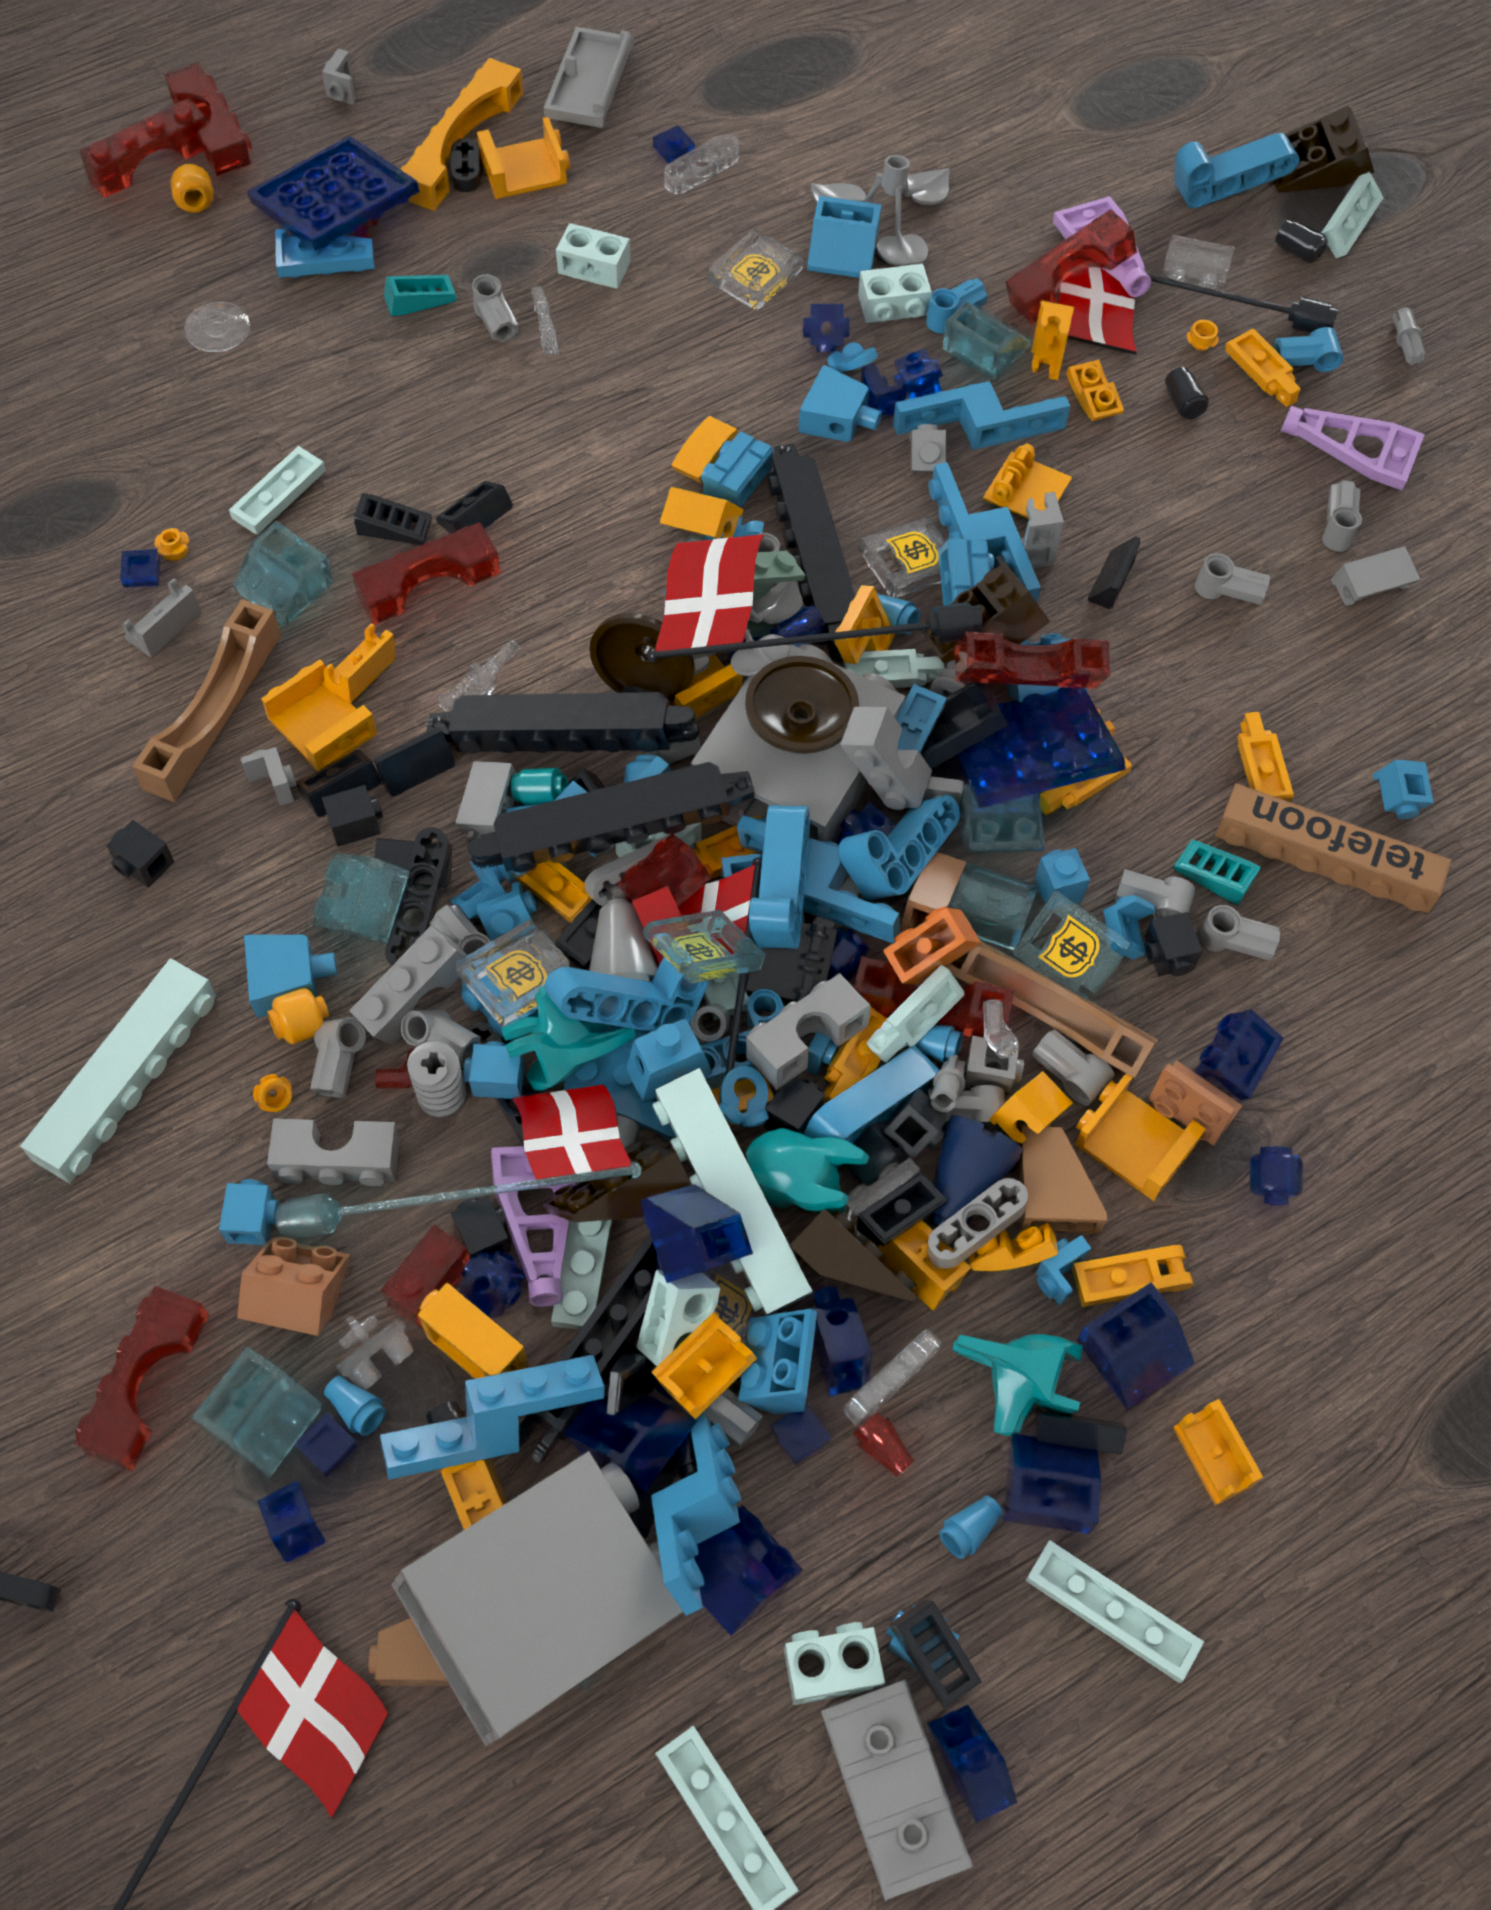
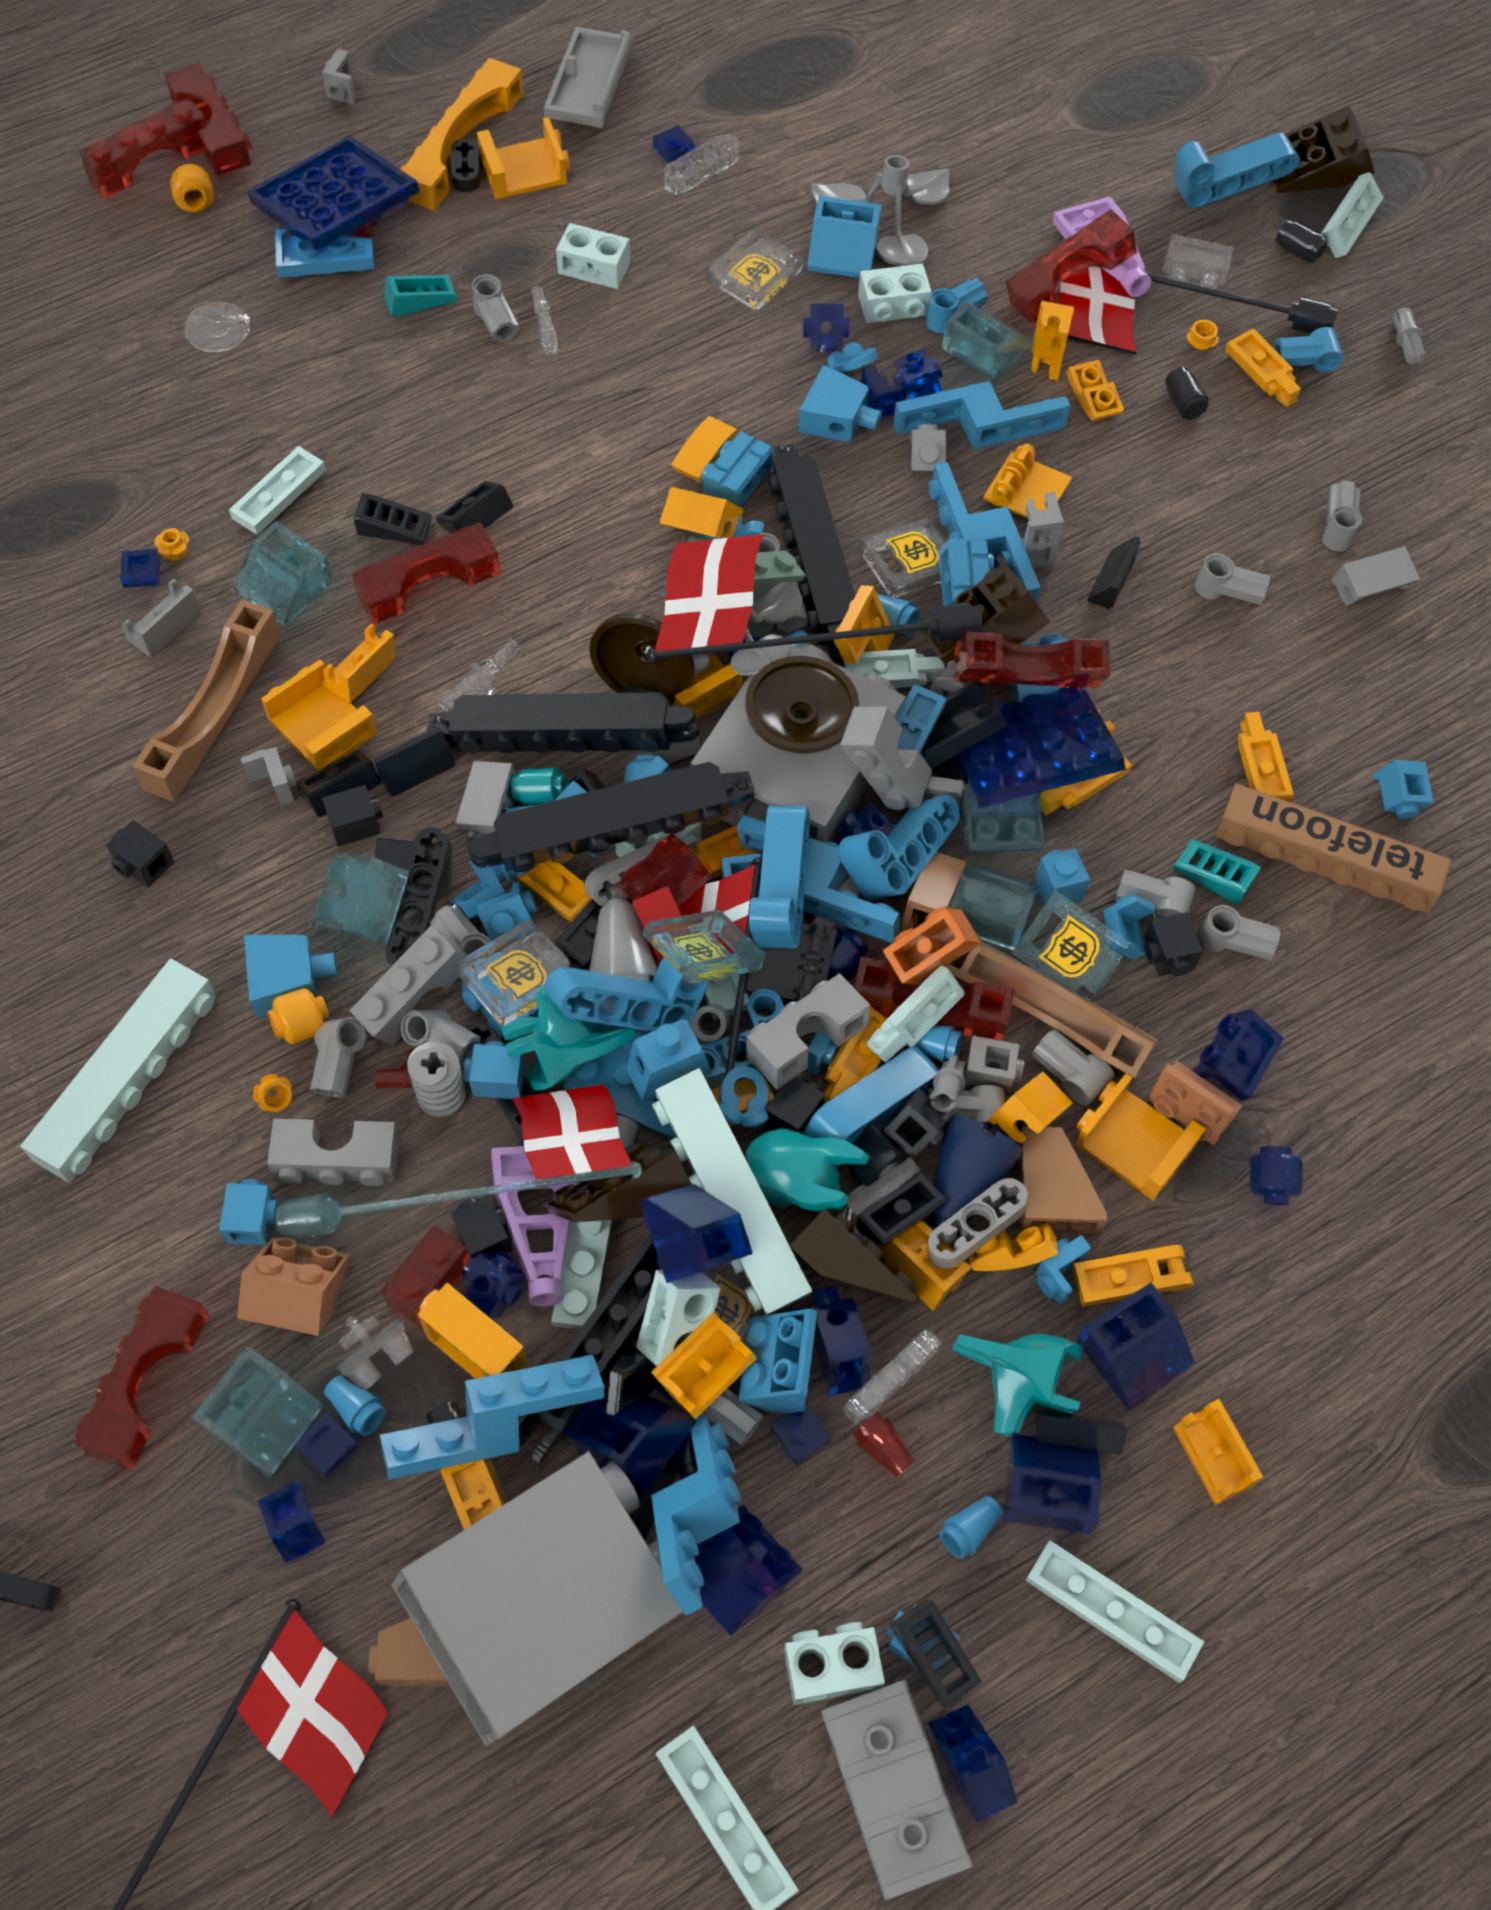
(805, 622): clear blue cone -> none
(996, 1031): clear arm -> none
(1395, 458): lavender plate -> none

